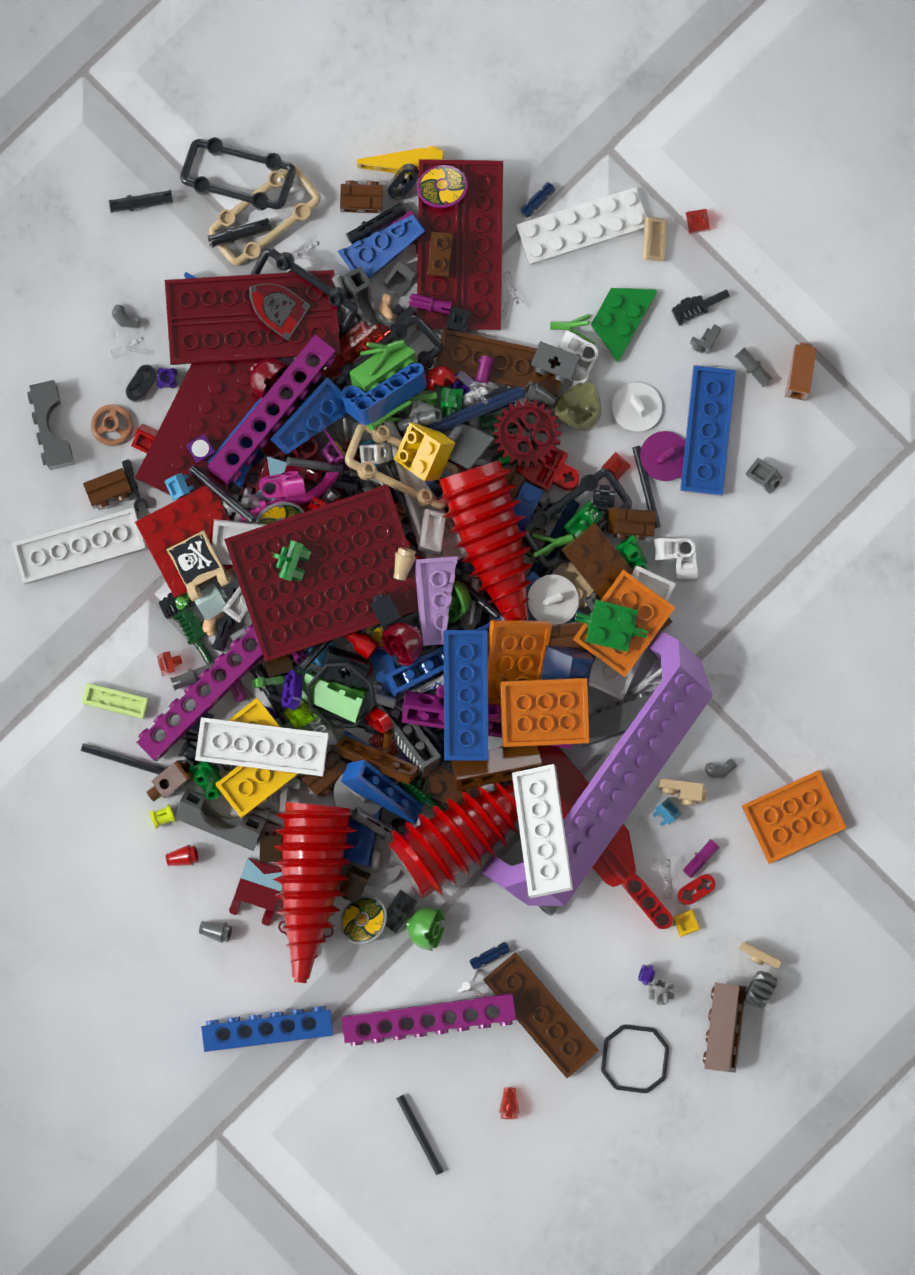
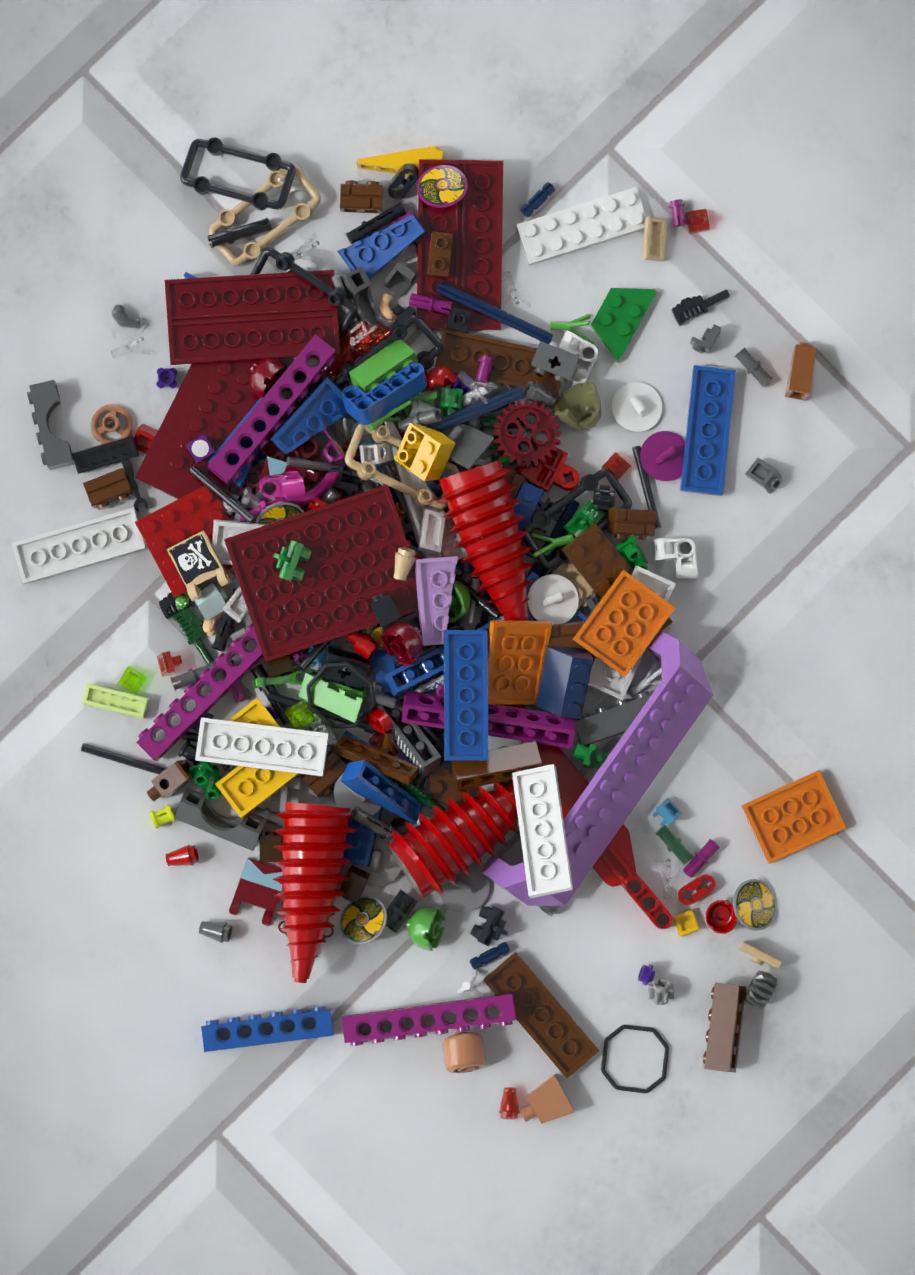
(105, 454): none -> black plate
(132, 680): none -> clear neon green tile
(140, 201): black pin -> none
(145, 386): black beam -> none
(177, 486): dark azure tile -> none
(278, 307): shield -> none
(292, 690): dark purple beam -> none
(382, 348): bright green plant -> none
(419, 1134): black bar -> none
(464, 1052): none -> nougat head
(470, 891): none -> light grey shield
(493, 926): none -> black hips
(494, 313): none -> dark blue axle
(544, 712): orange plate -> none
(547, 1102): none -> nougat torso
(590, 755): none -> green hips
(611, 625): green plate -> none
(674, 845): none -> clear green pin
(678, 212): none -> magenta pin
(688, 792): tan plate -> none
(719, 771): dark grey arm -> none
(721, 917): none -> red hair
(755, 904): none -> shield

